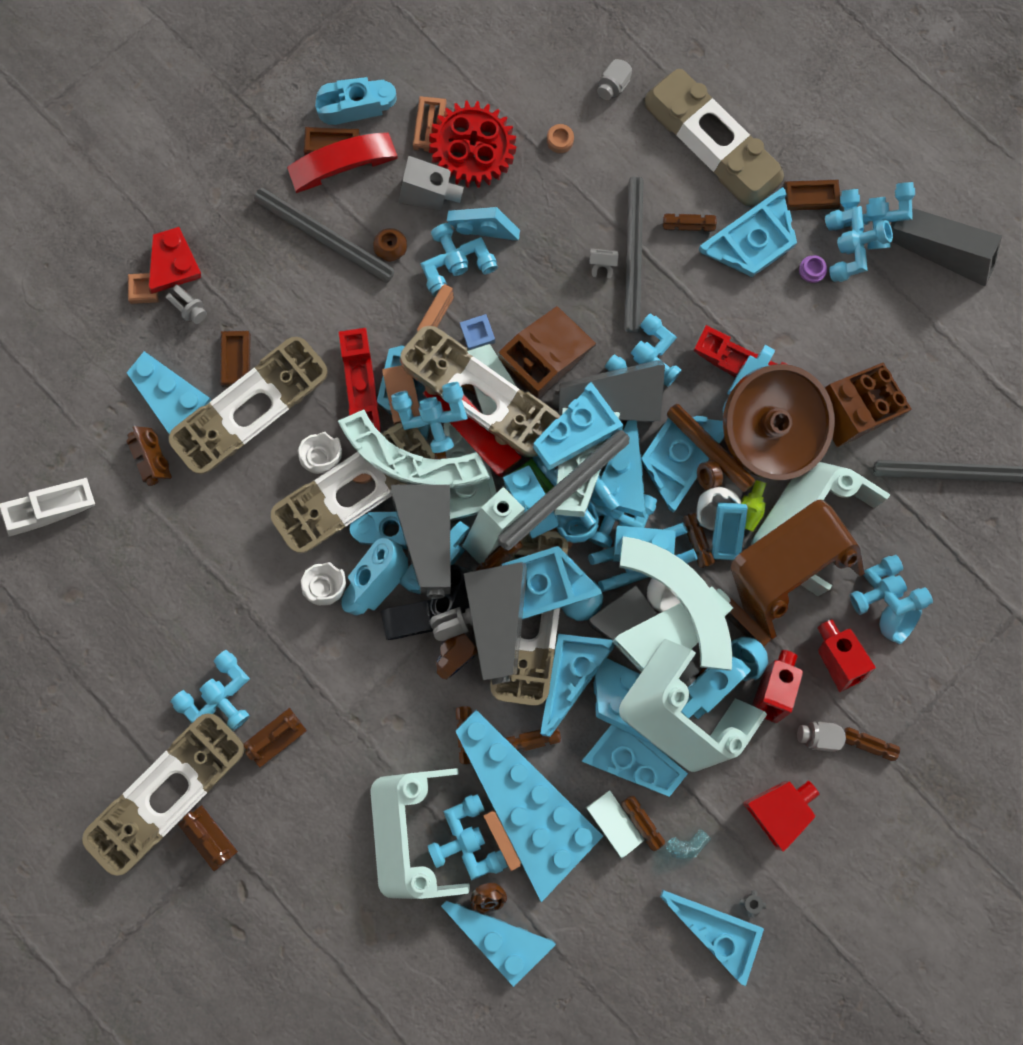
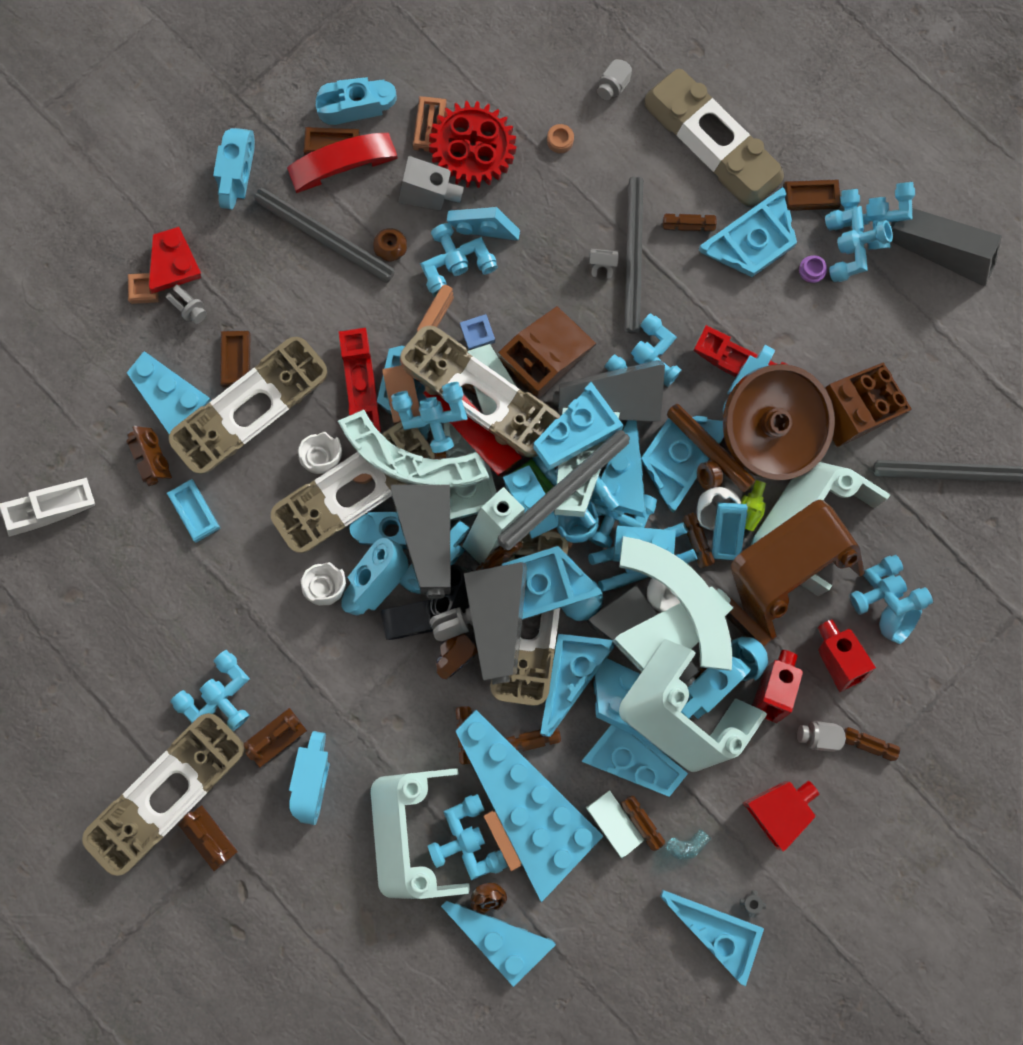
(193, 510): none -> medium azure tile
(233, 165): none -> medium azure piece
(309, 780): none -> medium azure piece

